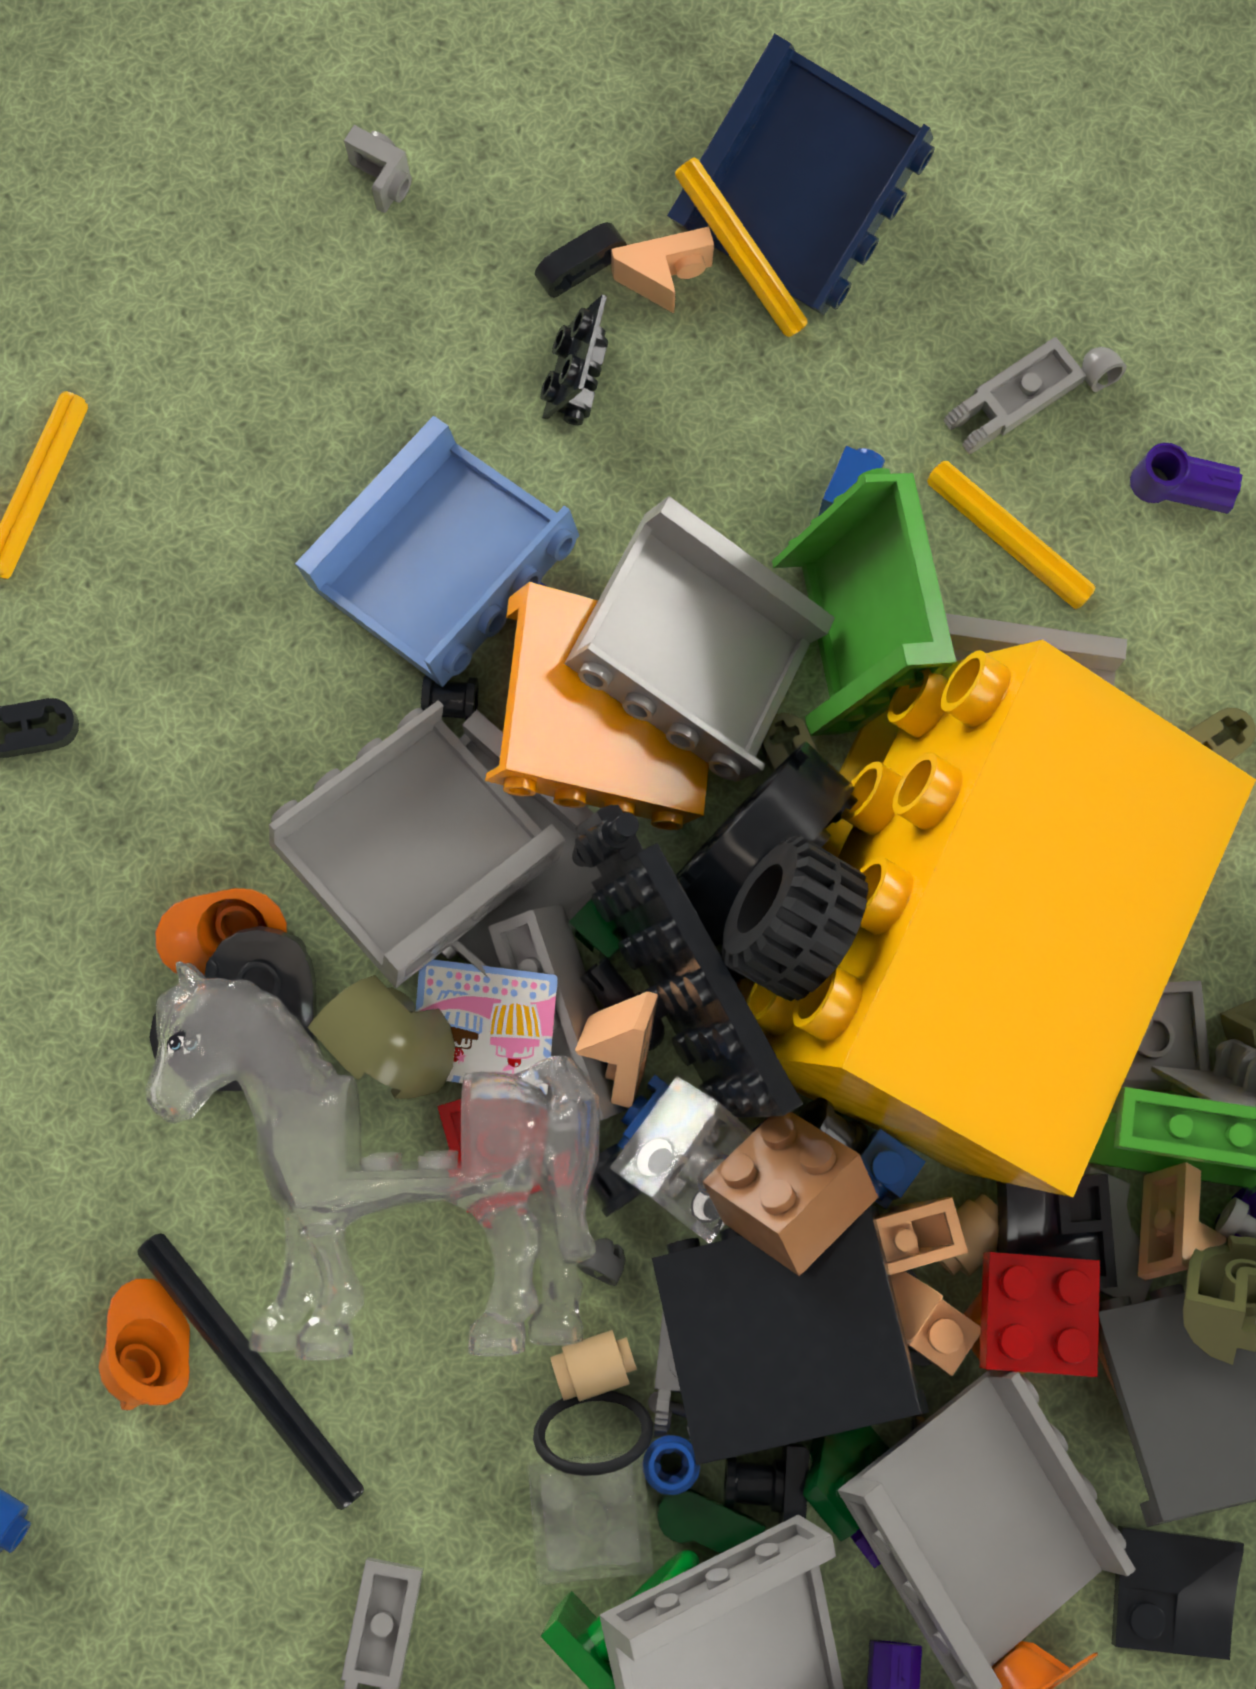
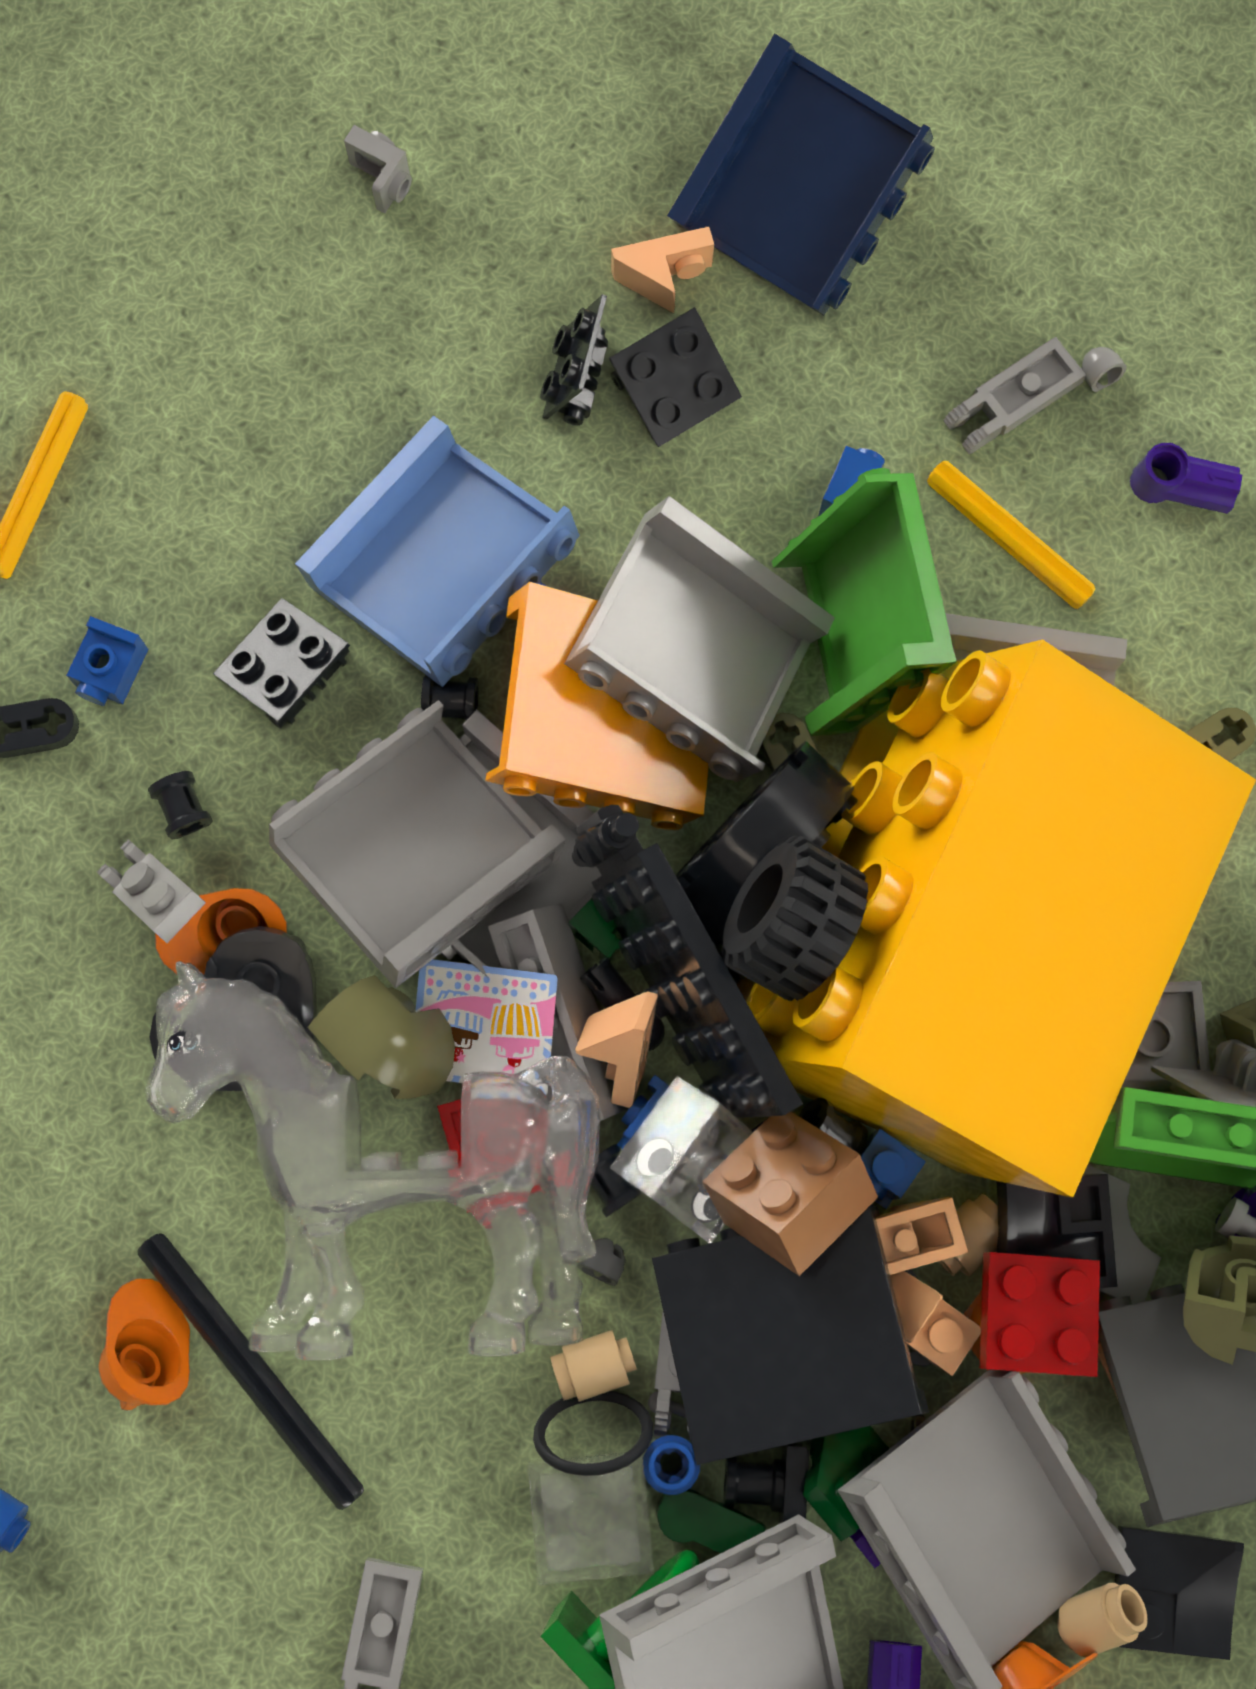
(115, 679): none -> blue brick
(153, 892): none -> light grey hinge
(179, 804): none -> black bush
(283, 662): none -> hinge
(578, 259): black beam -> none
(674, 377): none -> black hinge
(741, 247): yellow axle -> none
(1102, 1619): none -> tan brick
(1172, 1222): light nougat slope -> none

